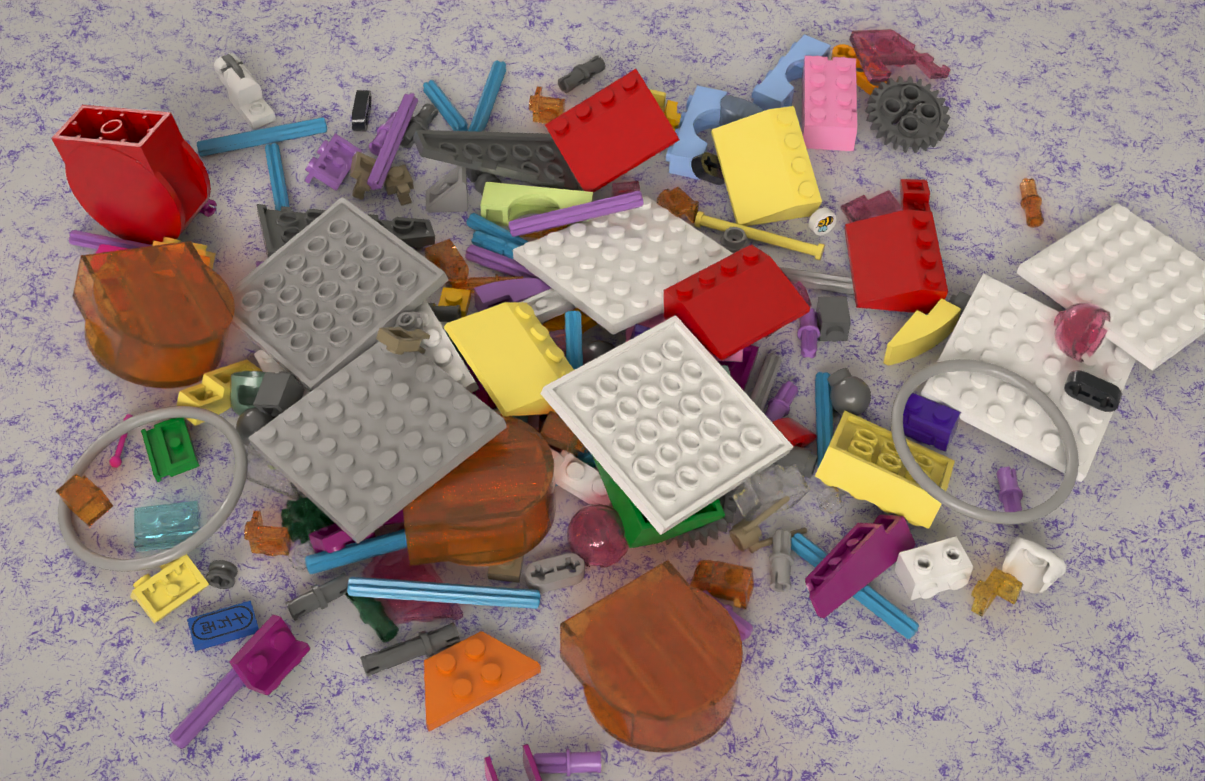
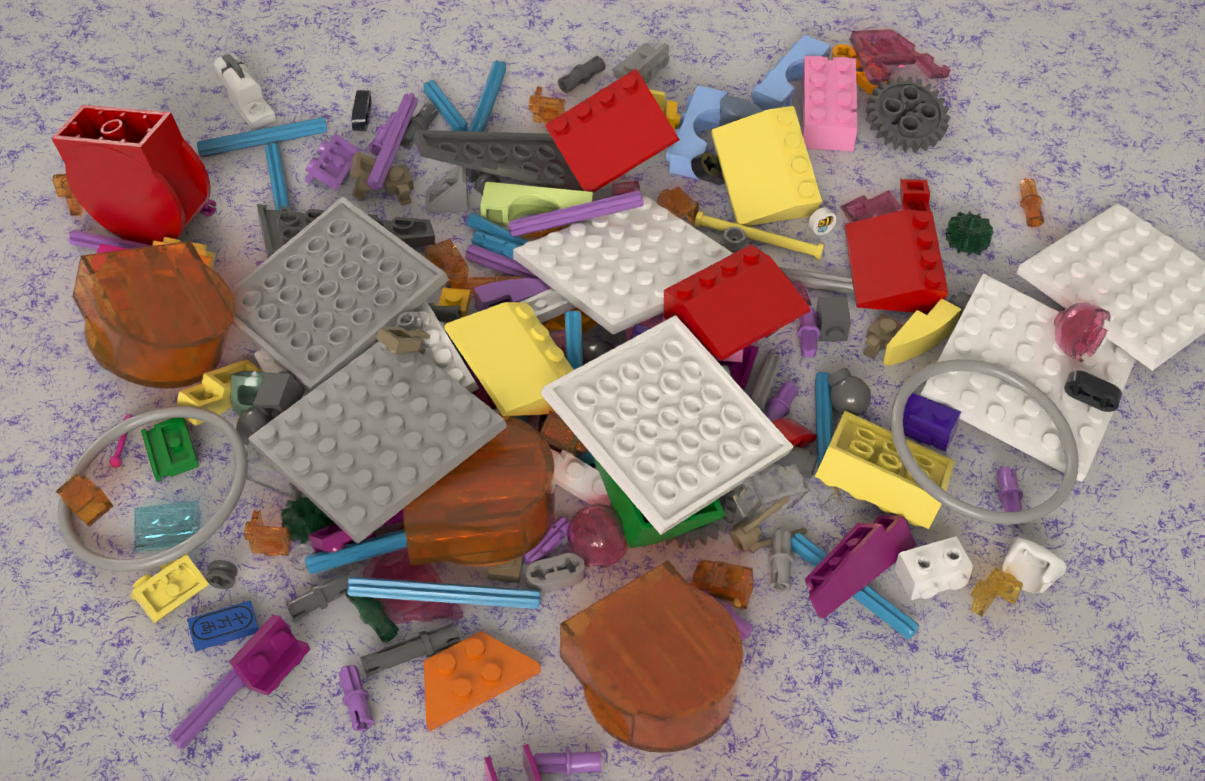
(63, 190): none -> clear orange bracket
(355, 698): none -> medium lavender axle
(551, 540): none -> medium lavender axle
(646, 61): none -> light grey bracket
(880, 335): none -> dark tan plate
(969, 233): none -> clear green gear

